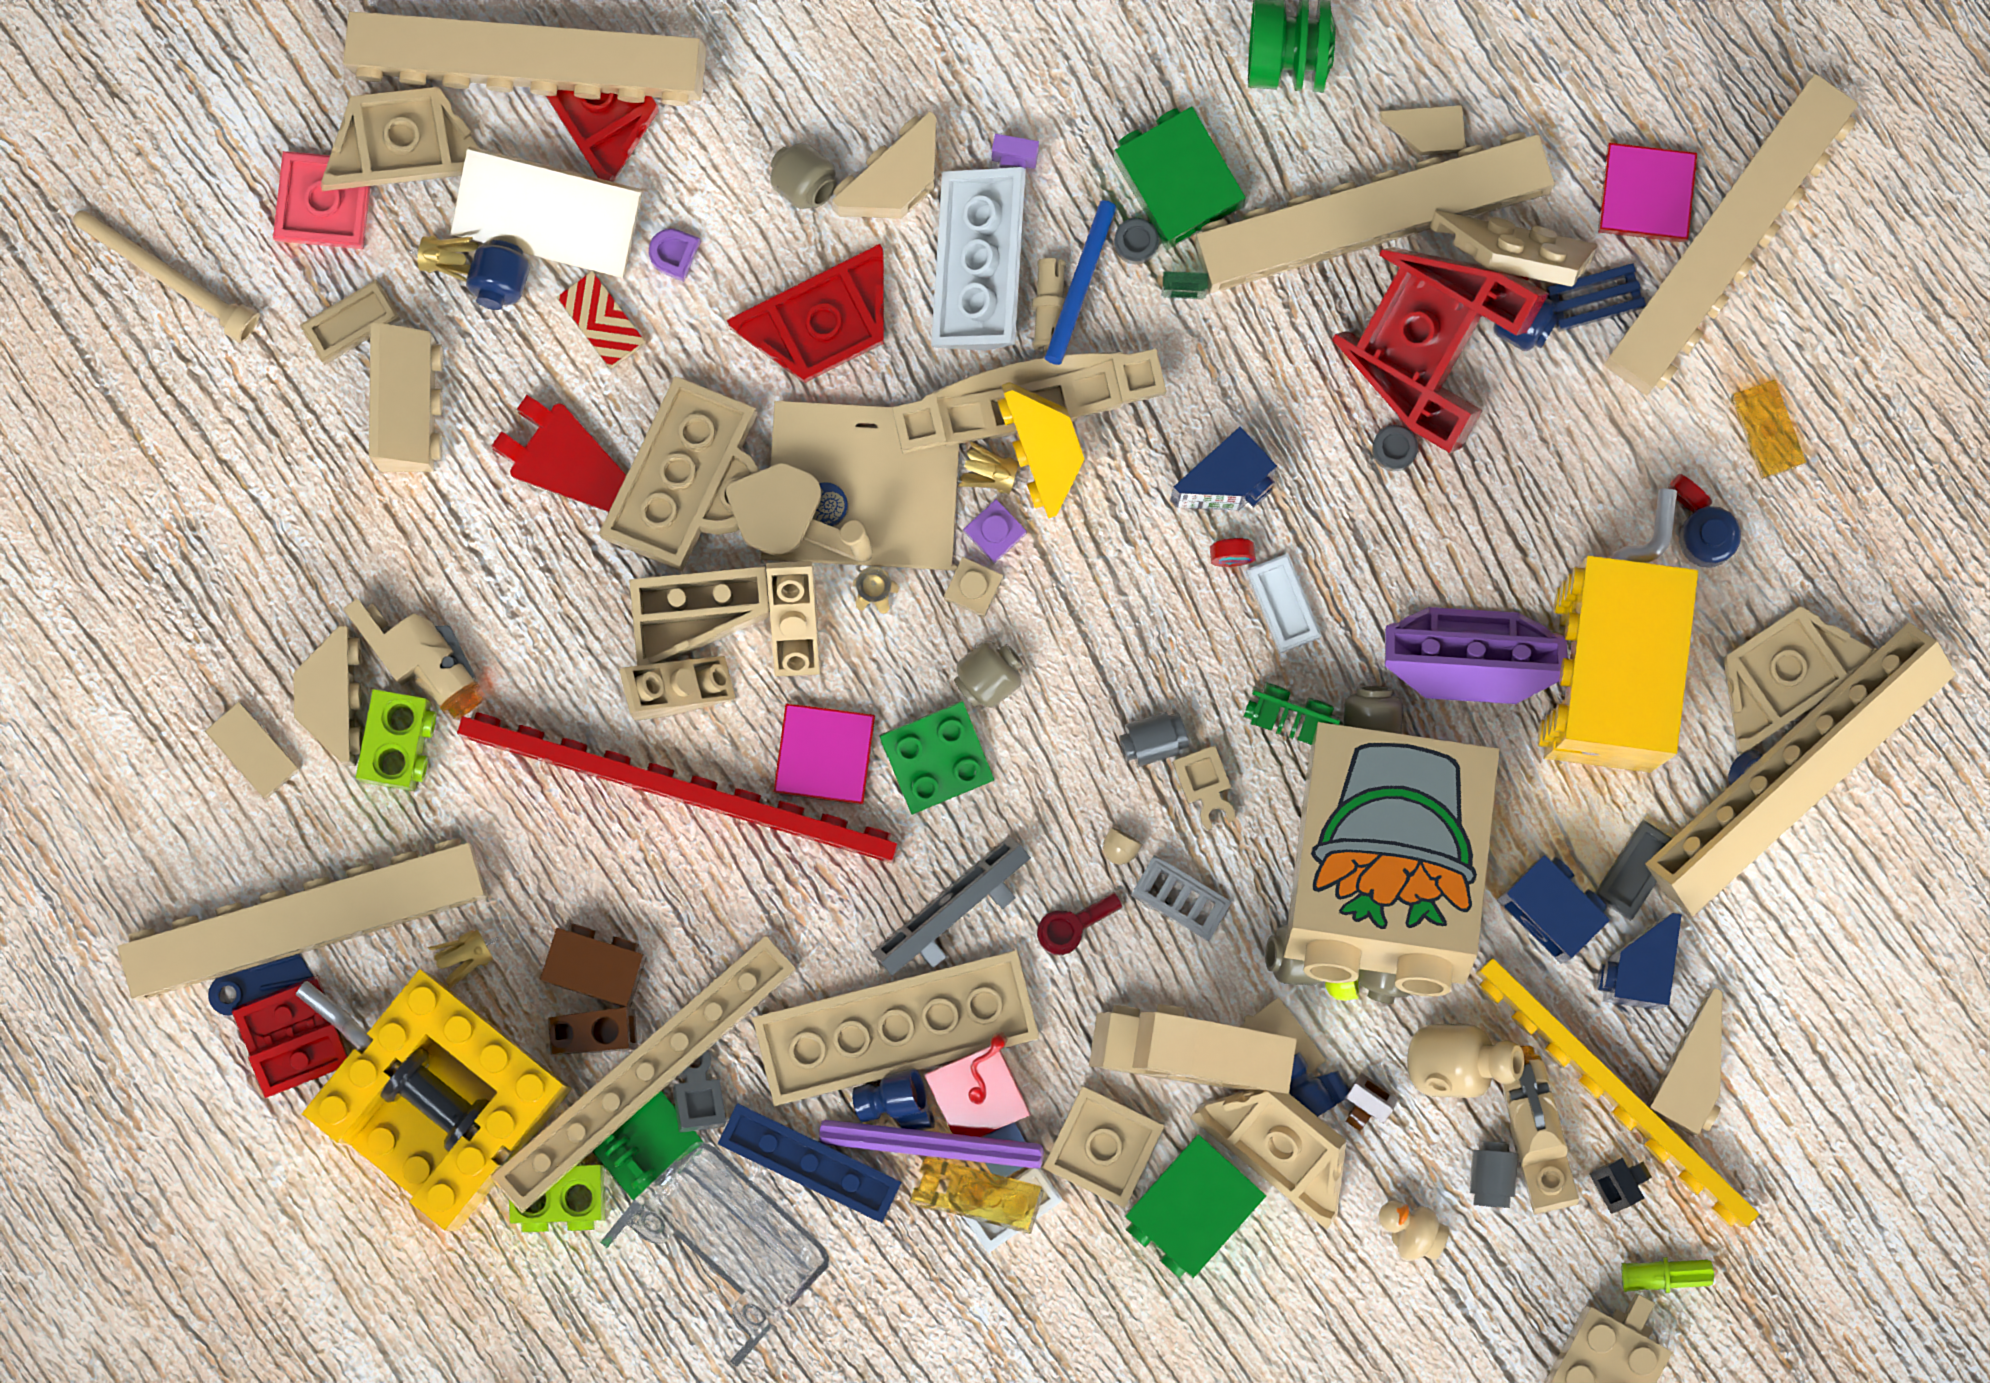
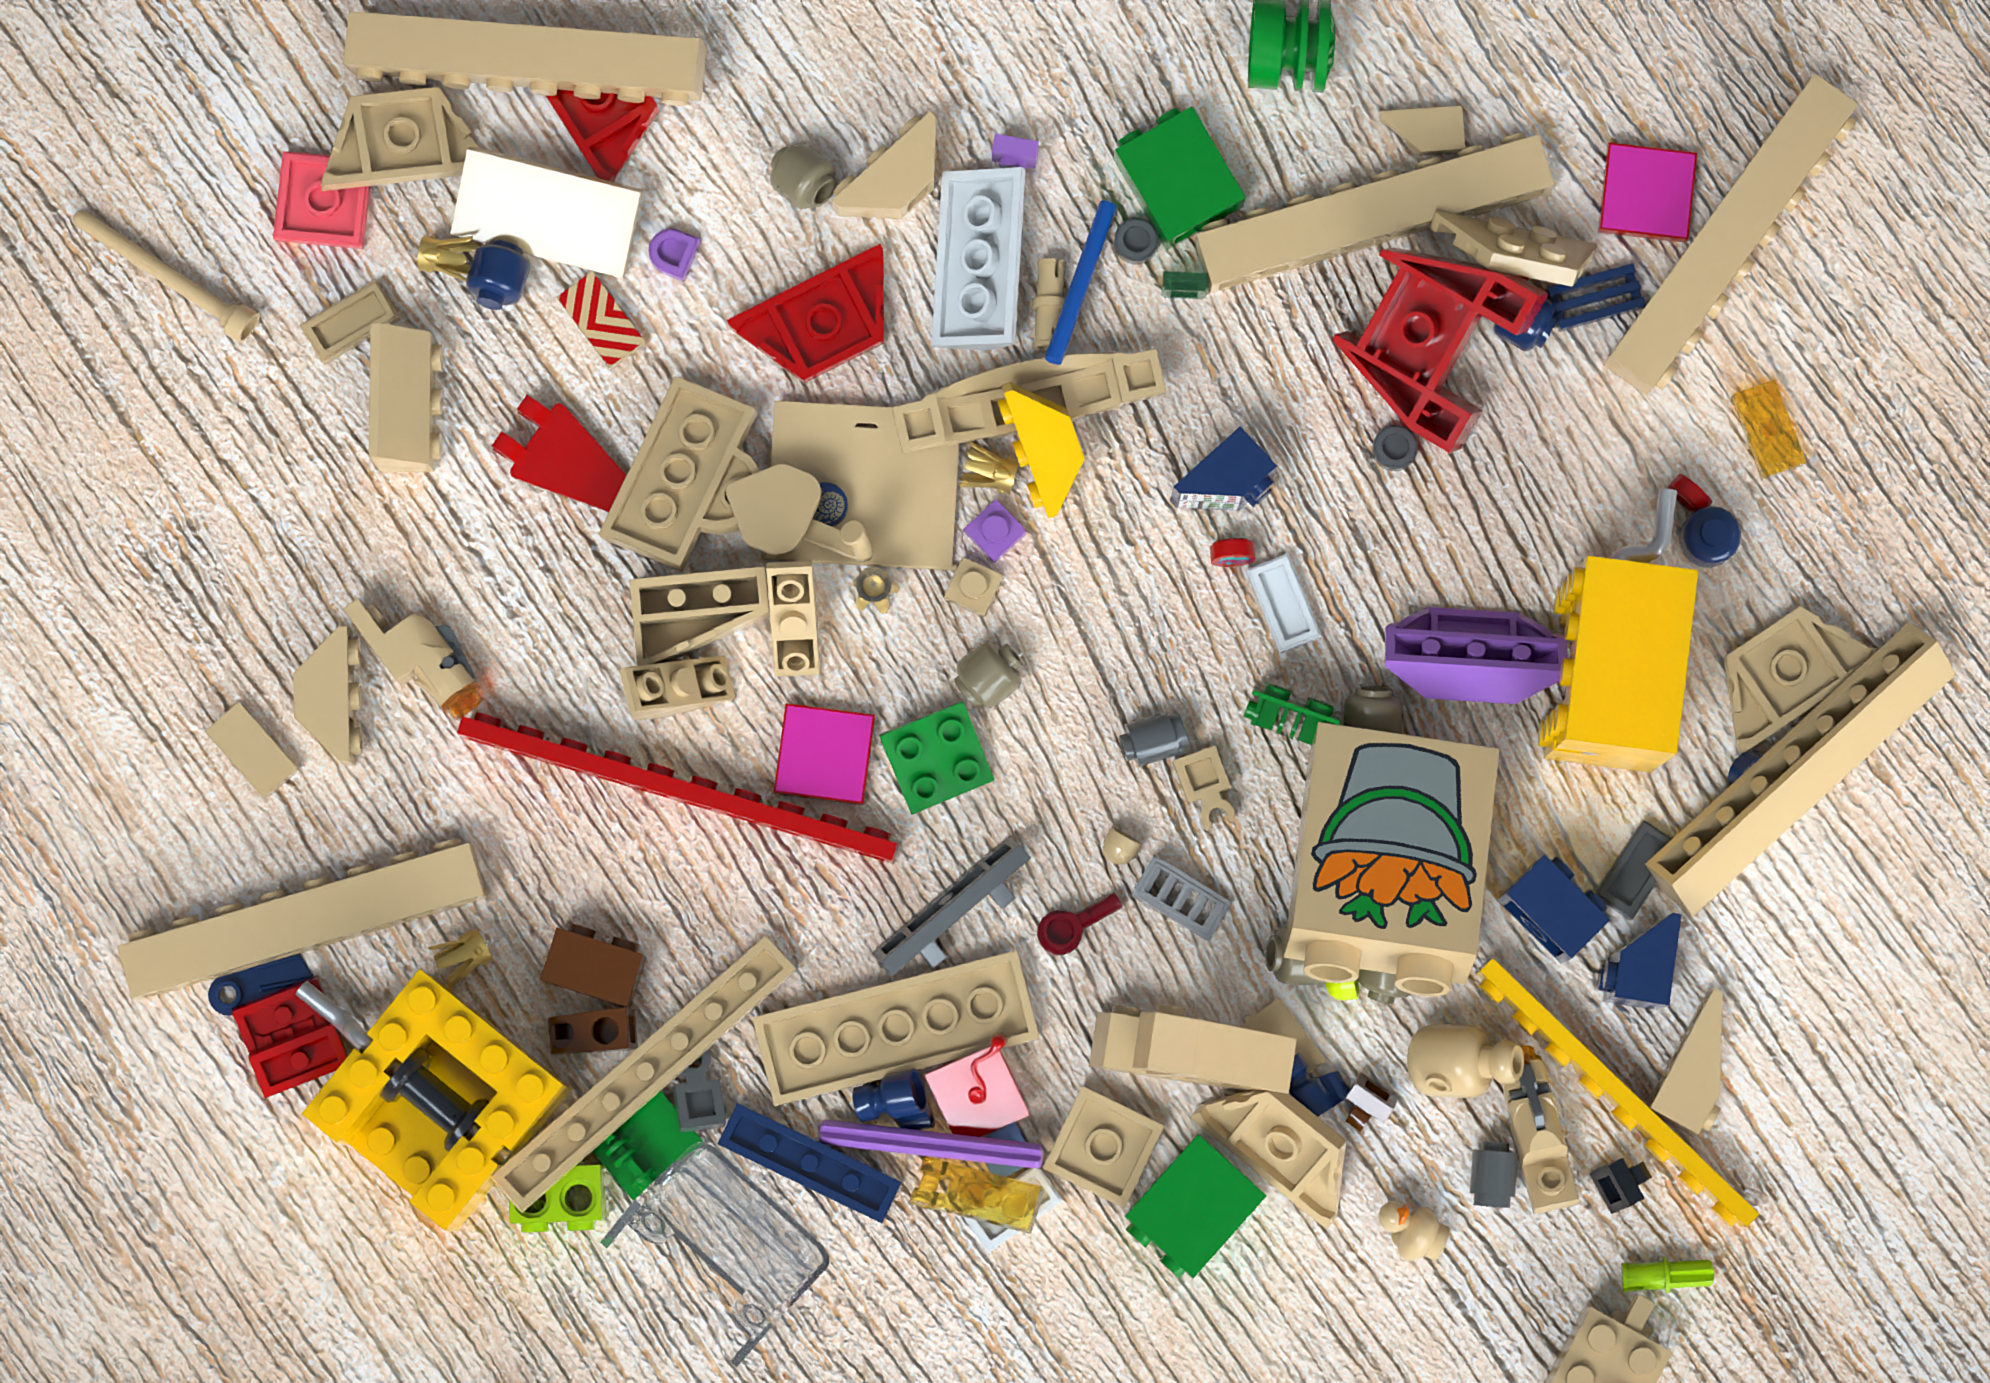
(382, 739): lime brick -> none

